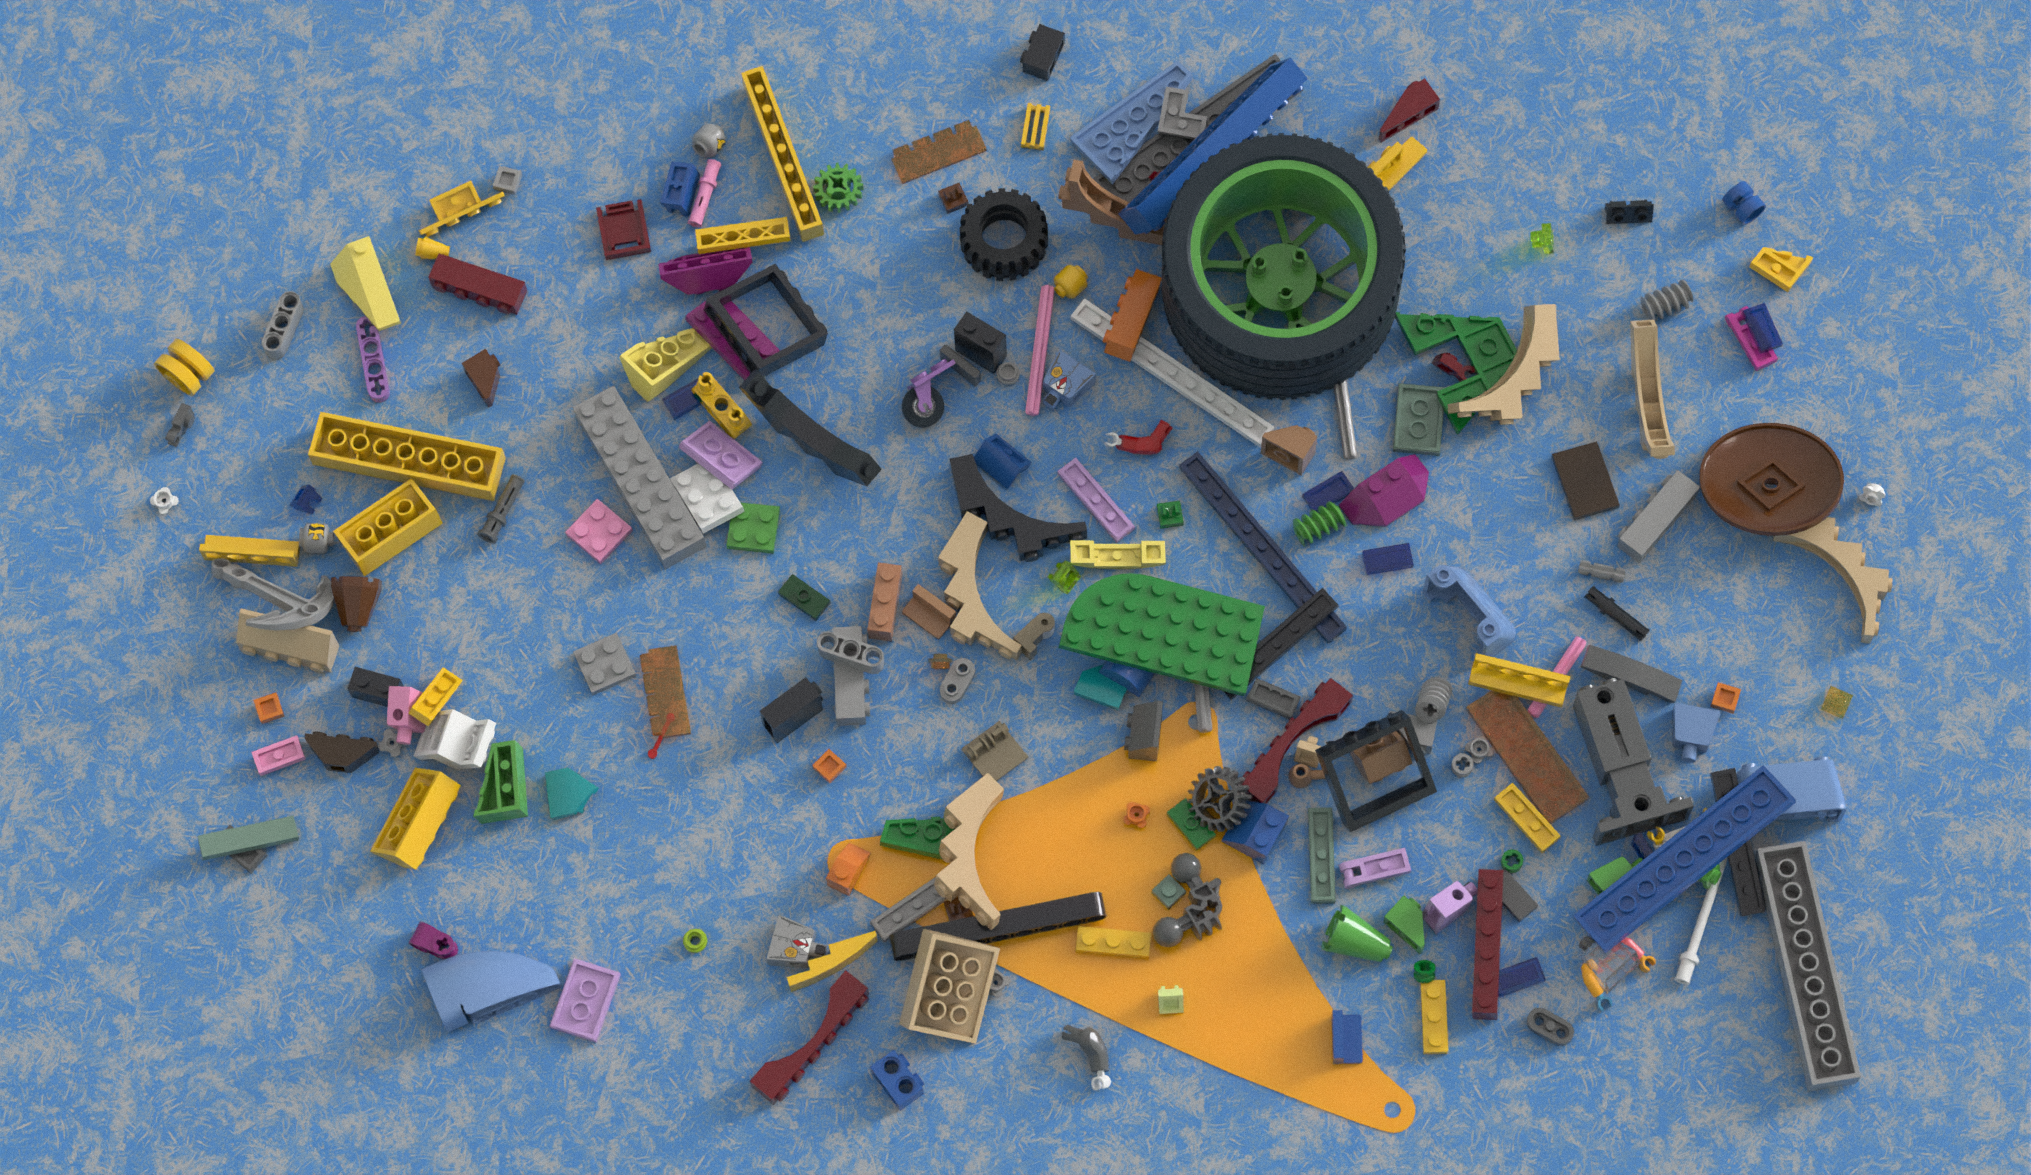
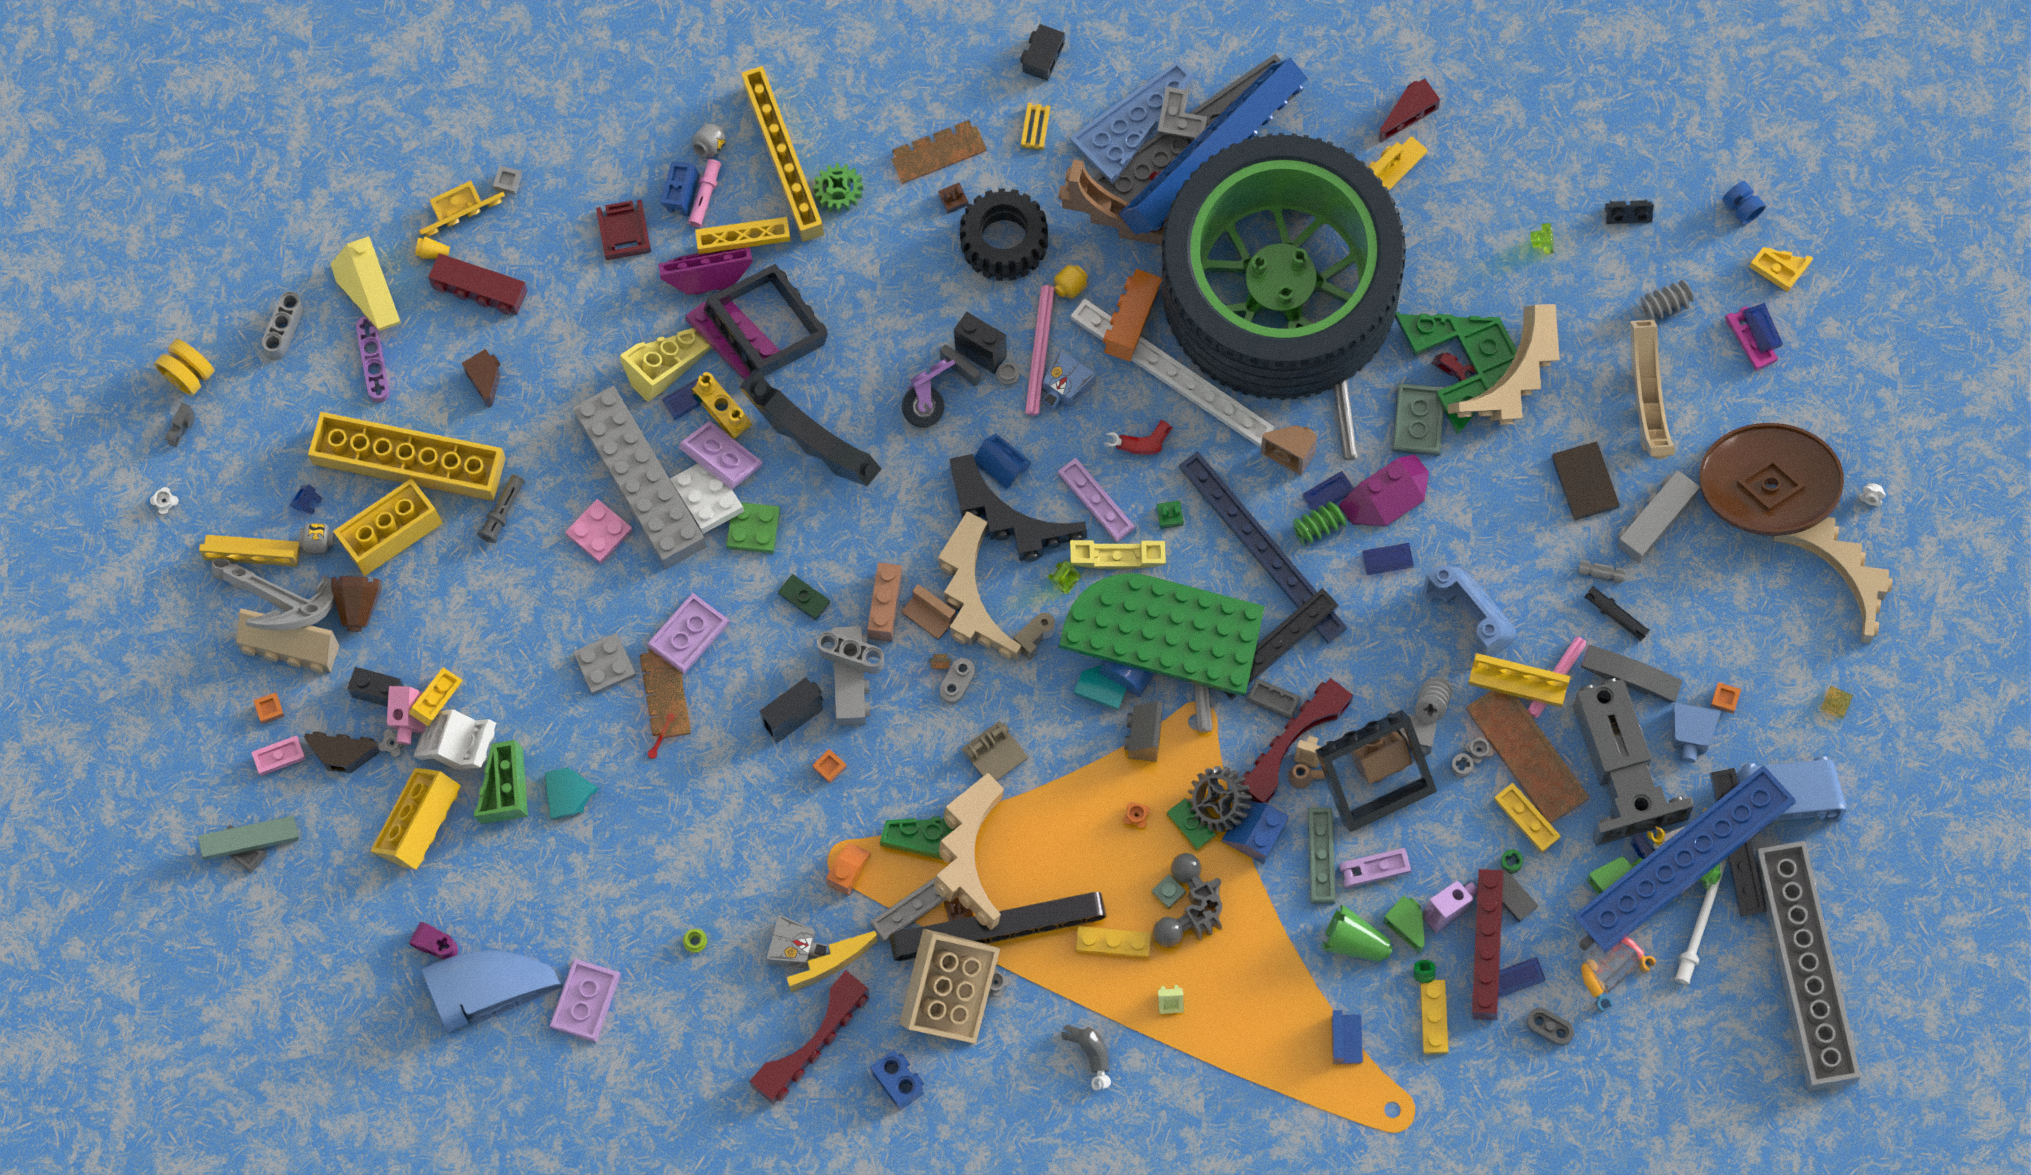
(688, 633): none -> lavender tile

